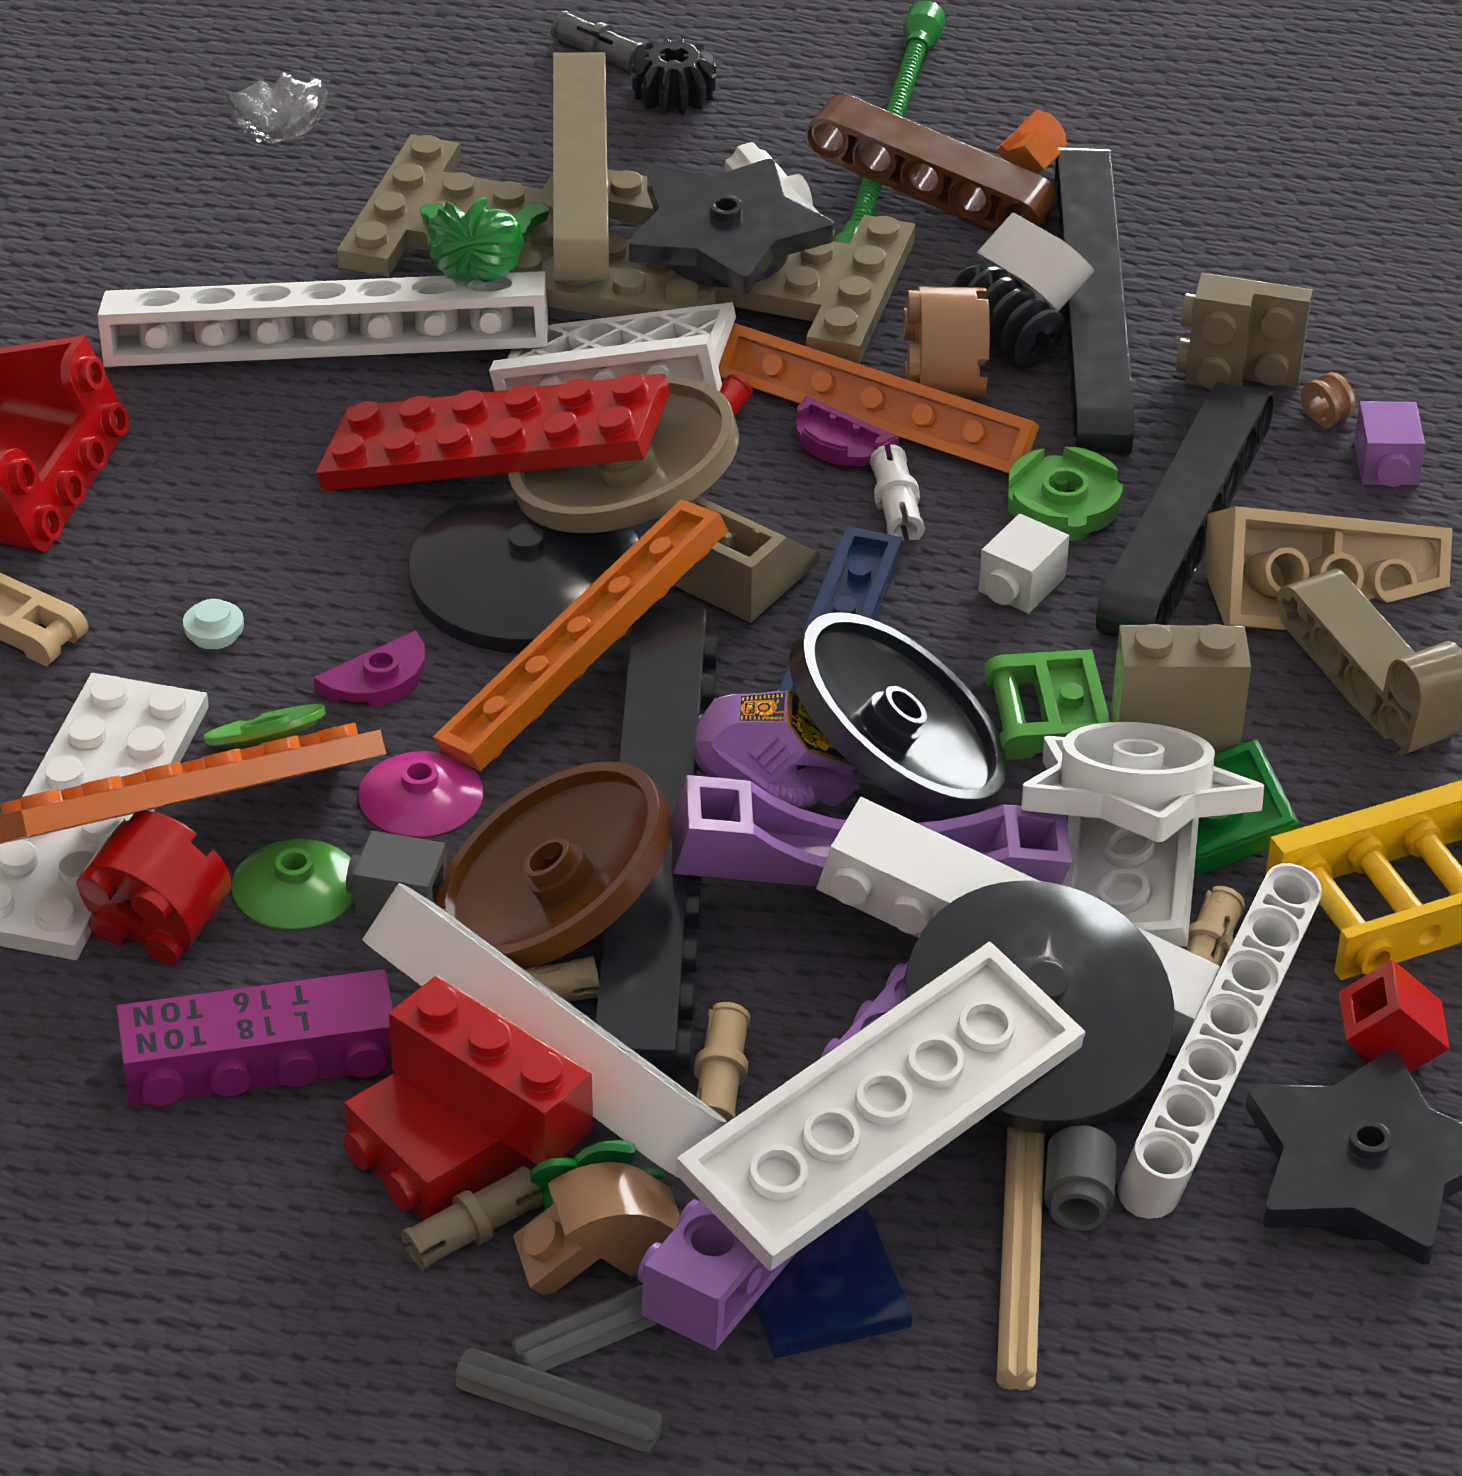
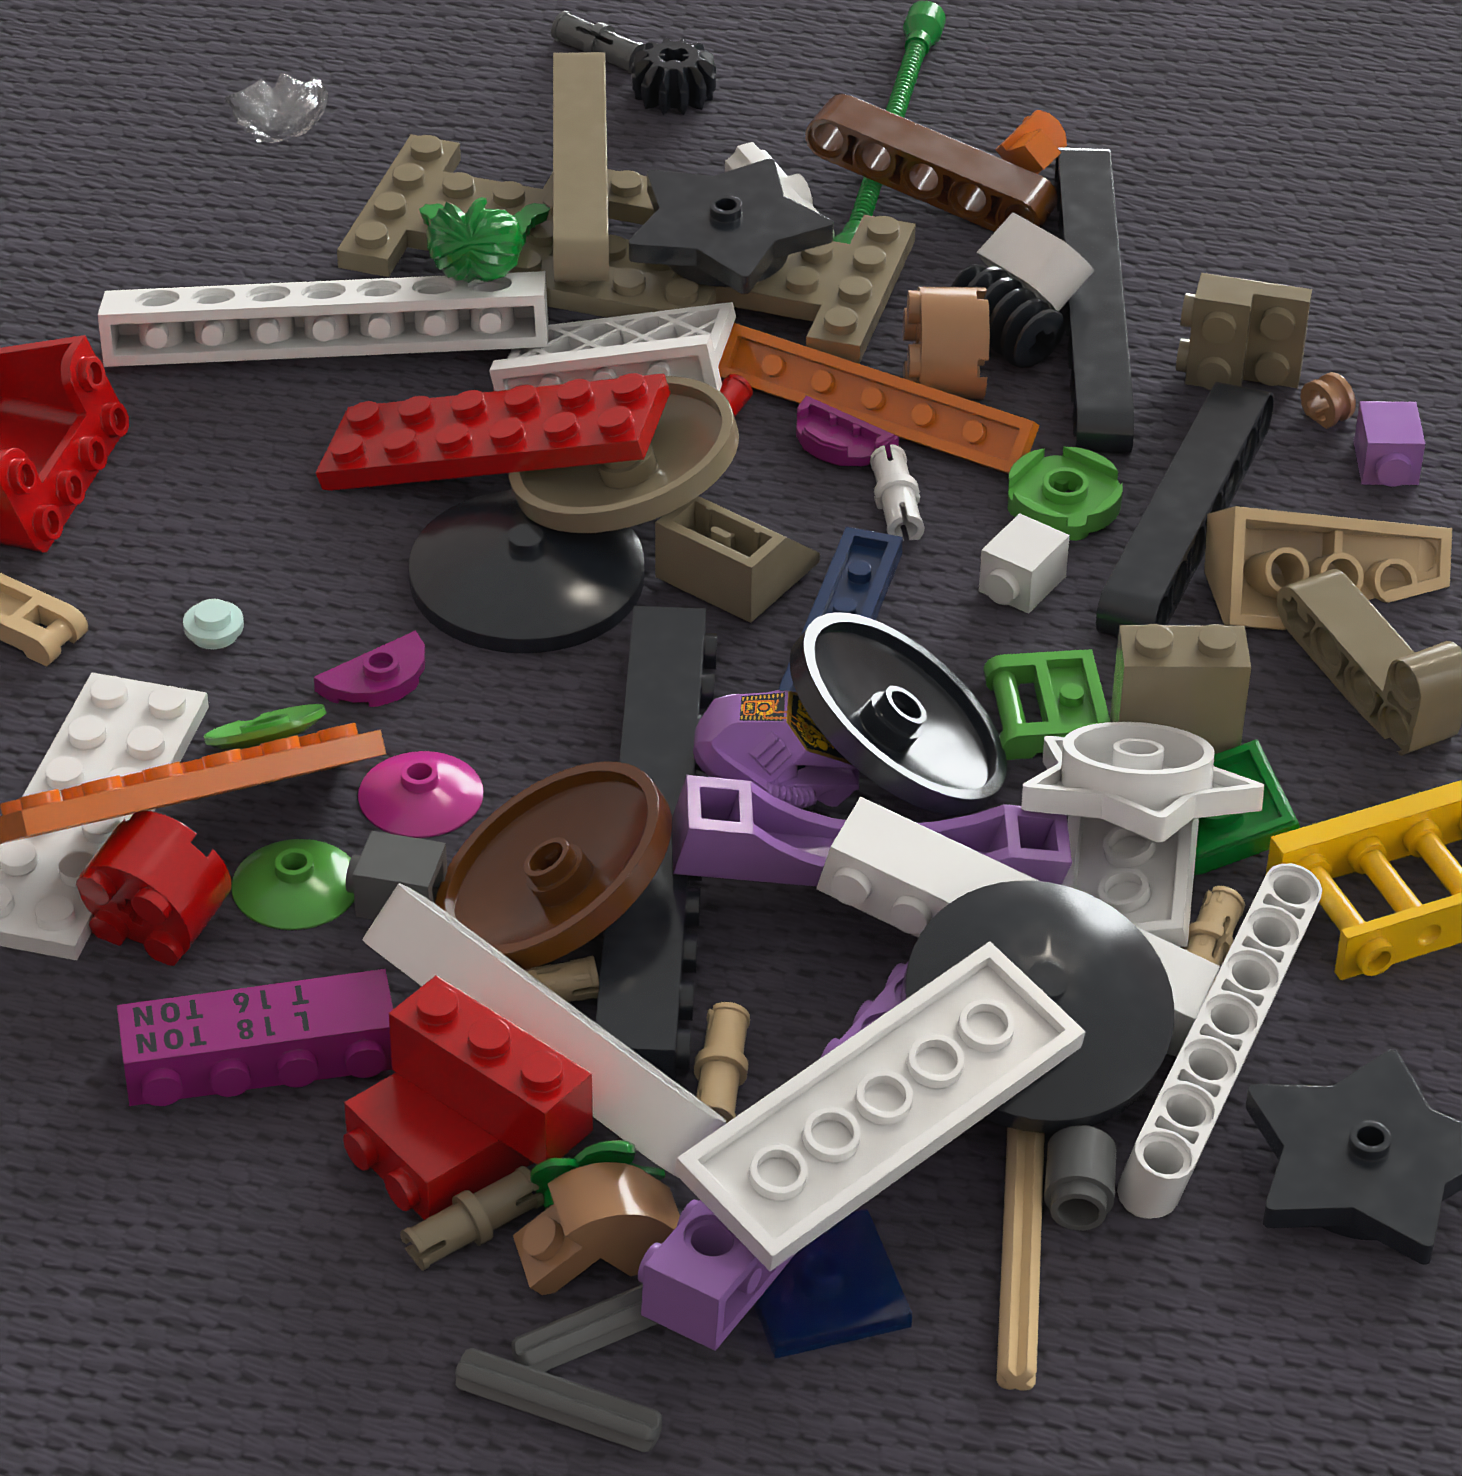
(580, 635): orange plate -> none
(1393, 1013): red brick -> none

